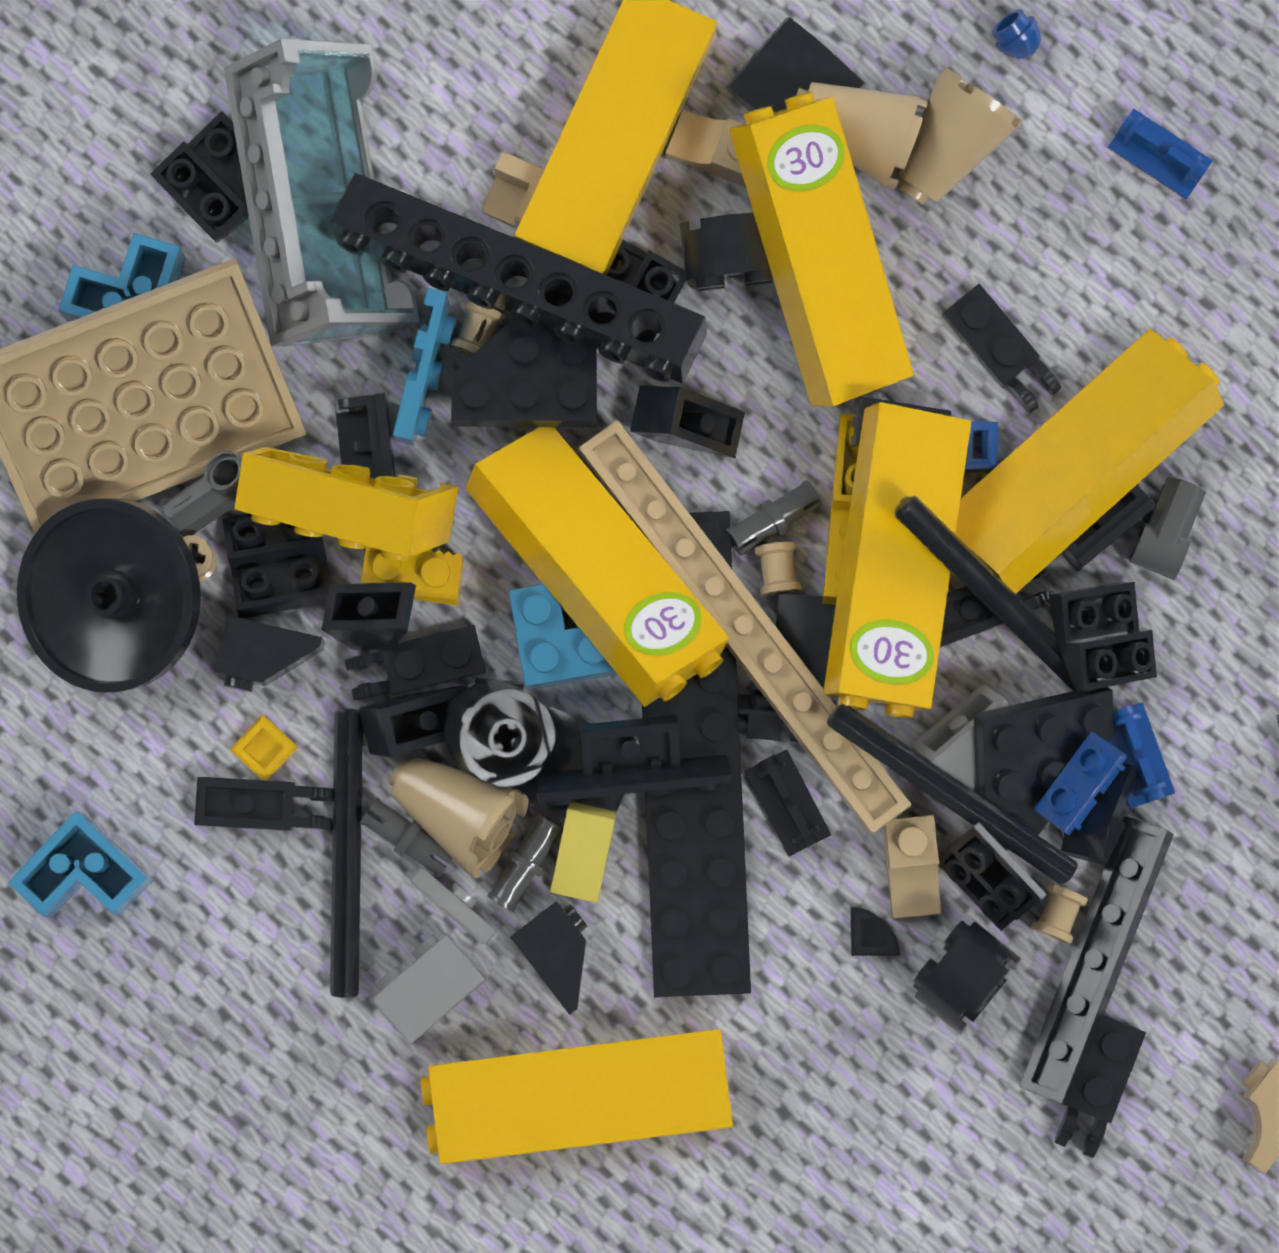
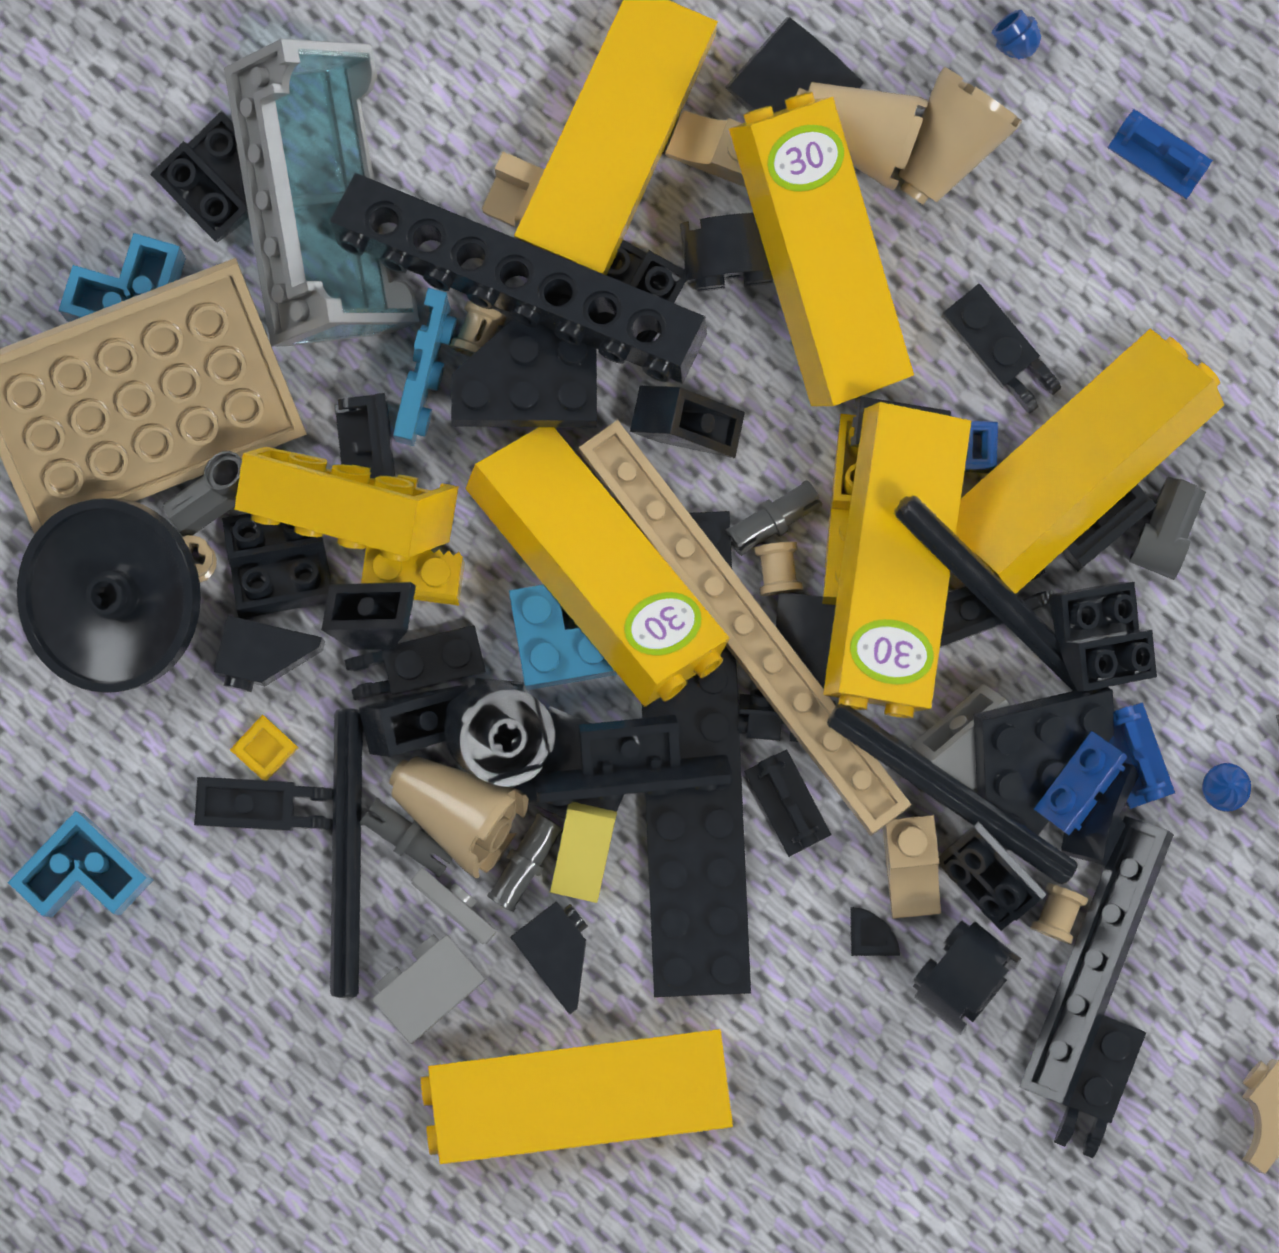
(1226, 787): none -> blue plate

